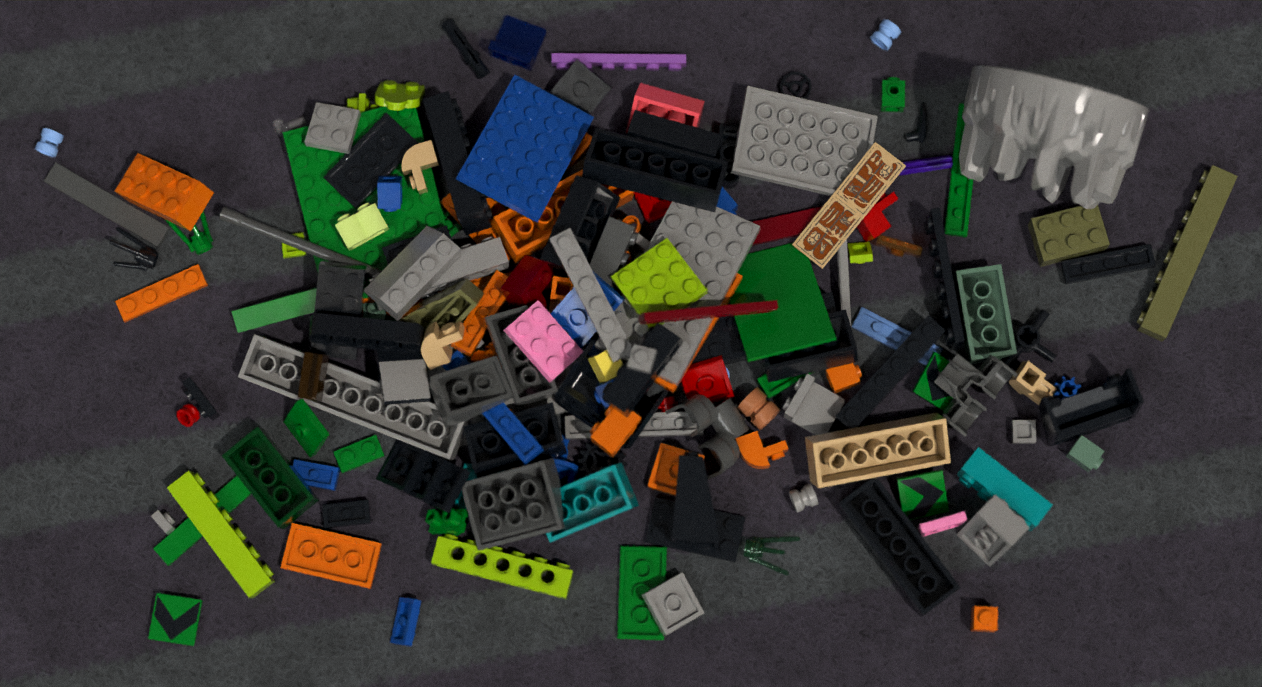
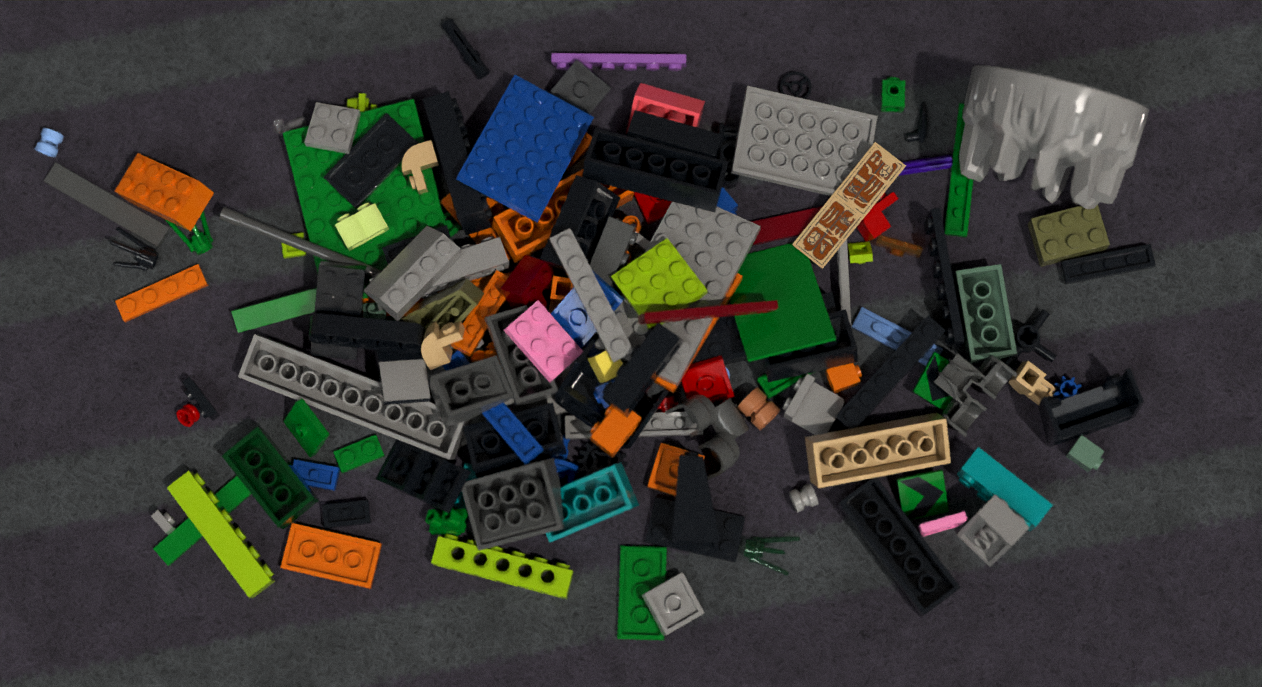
(175, 619): piece -> none
(313, 376): dark brown panel -> none
(389, 193): blue brick -> none
(399, 96): lime plate -> none
(405, 621): blue plate -> none
(517, 42): clear blue bracket -> none
(642, 359): light grey plate -> none
(755, 455): orange brick -> none
(885, 34): light blue wheel -> none
(984, 619): orange brick -> none
(1023, 431): light grey plate -> none
(1187, 253): olive brick -> none

